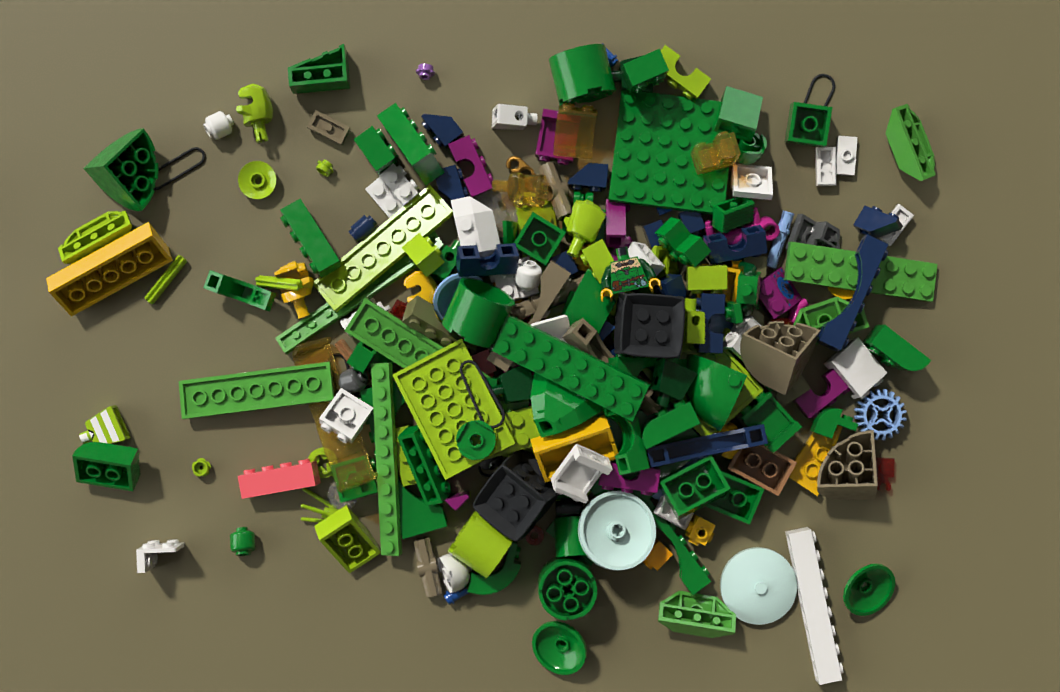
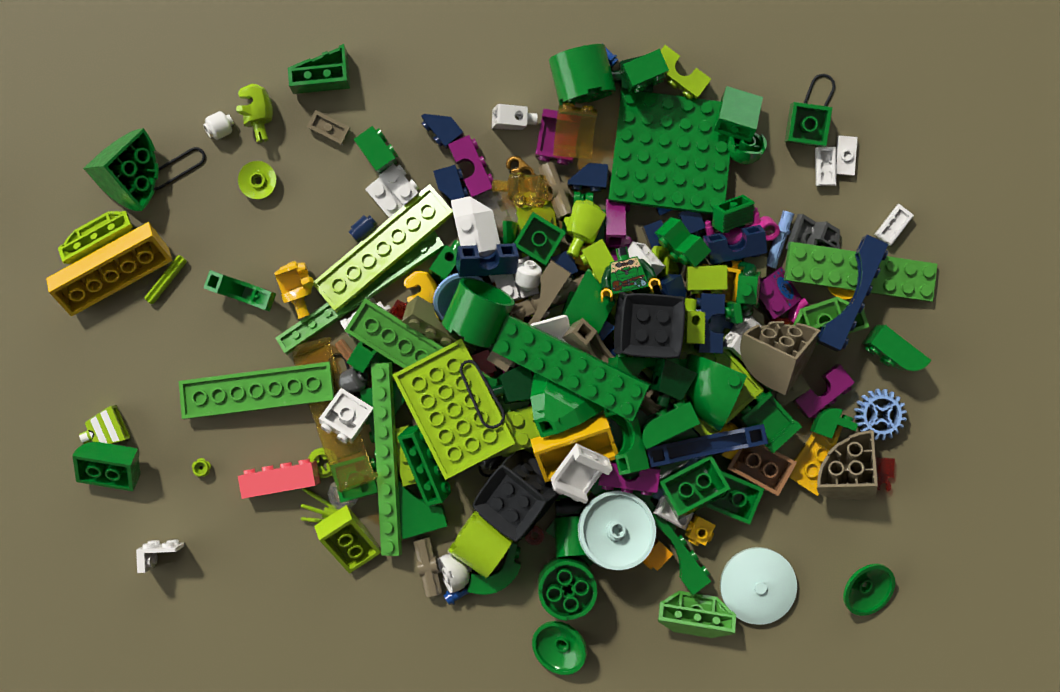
(242, 541): green head -> none
(279, 283): lime axle -> none
(310, 238): green brick -> none
(324, 167): lime plate -> none
(411, 143): green wedge -> none
(423, 254): lime brick -> none
(425, 71): medium lavender plate -> none
(458, 499): magenta slope -> none
(466, 445): green plate -> none
(716, 155): clear yellow brick -> none
(752, 181): white plate -> none
(813, 605): white brick -> none
(857, 368): white panel -> none
(876, 223): dark blue slope -> none
(910, 143): bright green wedge -> none

